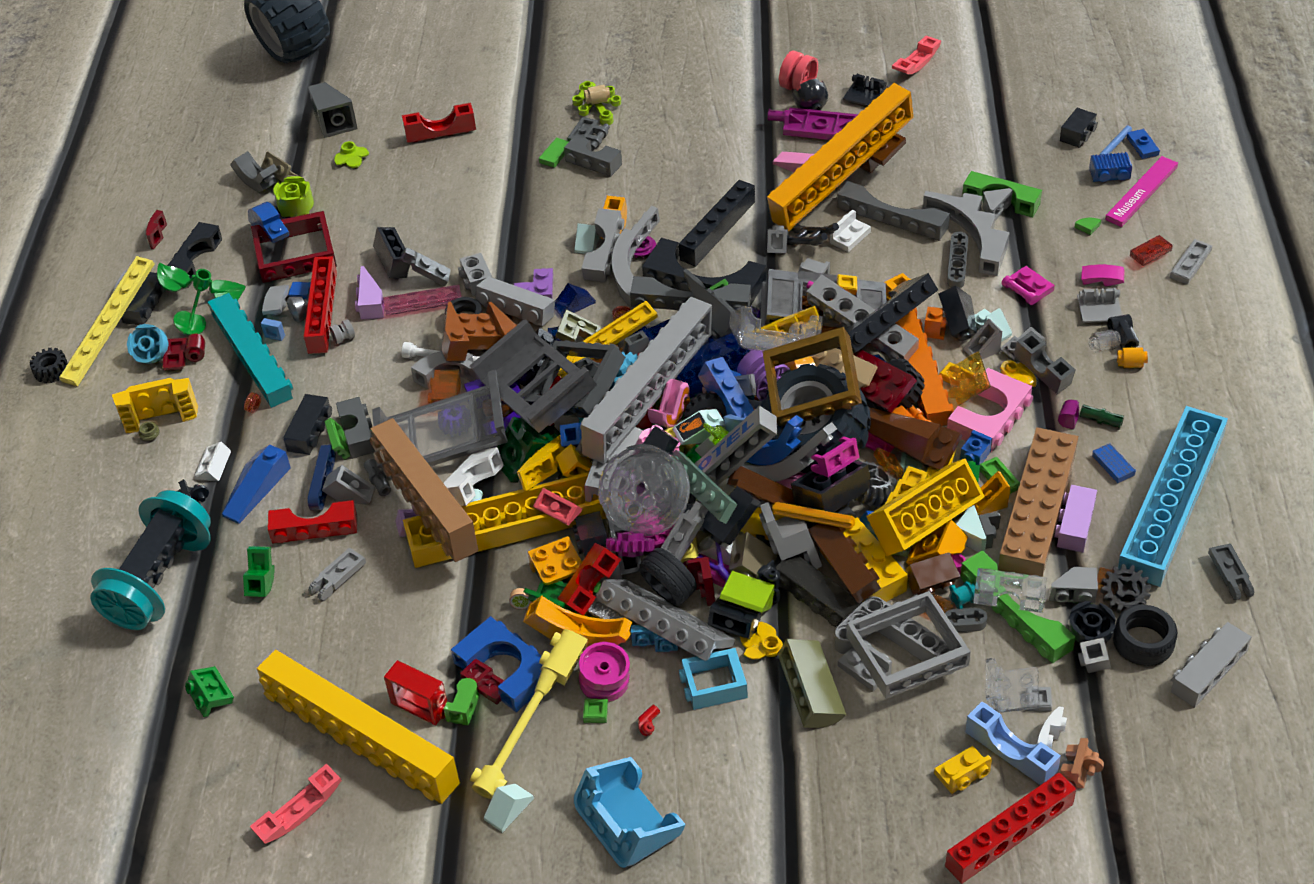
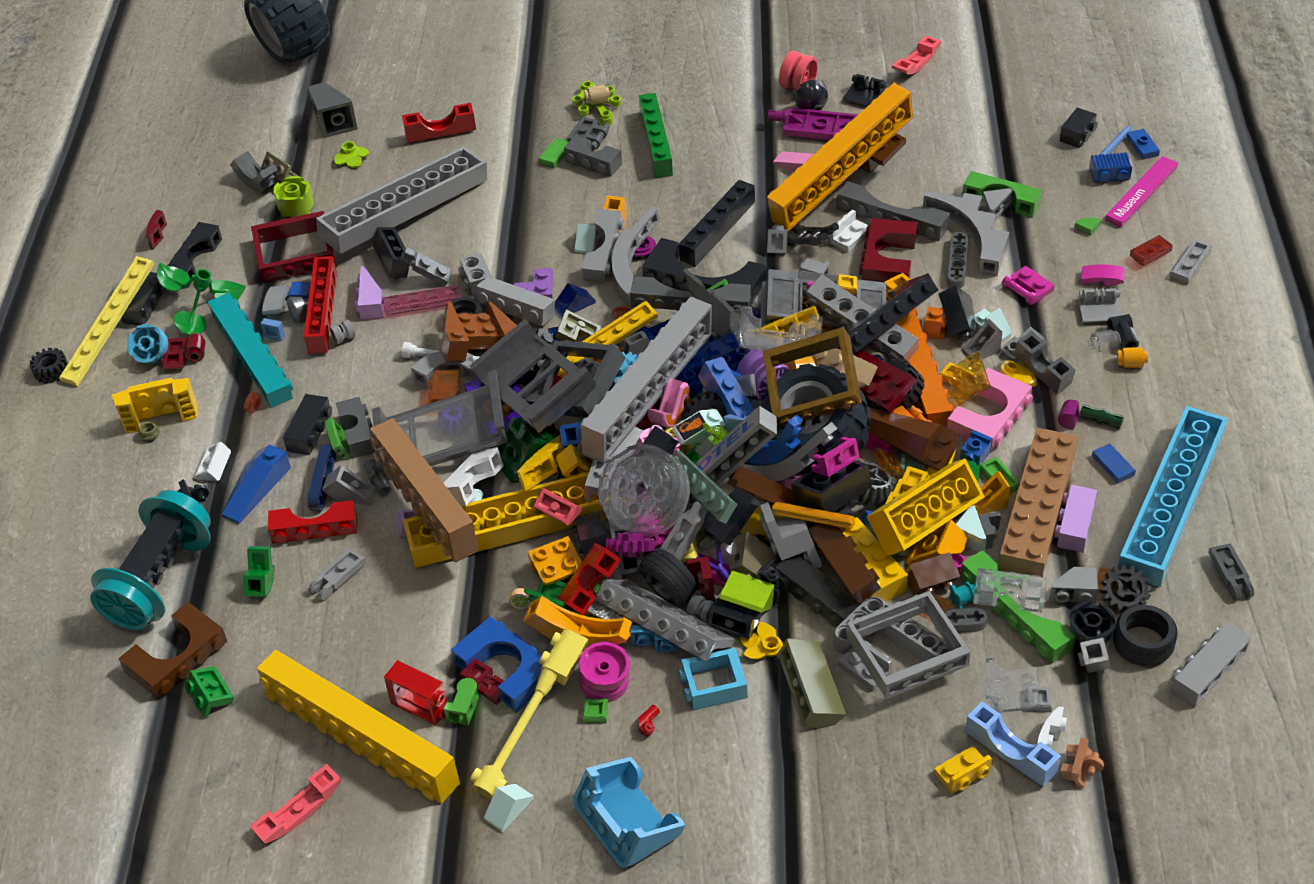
(162, 675): none -> reddish brown arch
(269, 220): blue arch -> none
(401, 199): none -> light grey brick
(656, 135): none -> green arch
(699, 607): none -> dark grey wheel
(882, 235): none -> dark red arch
(1010, 828): red brick -> none

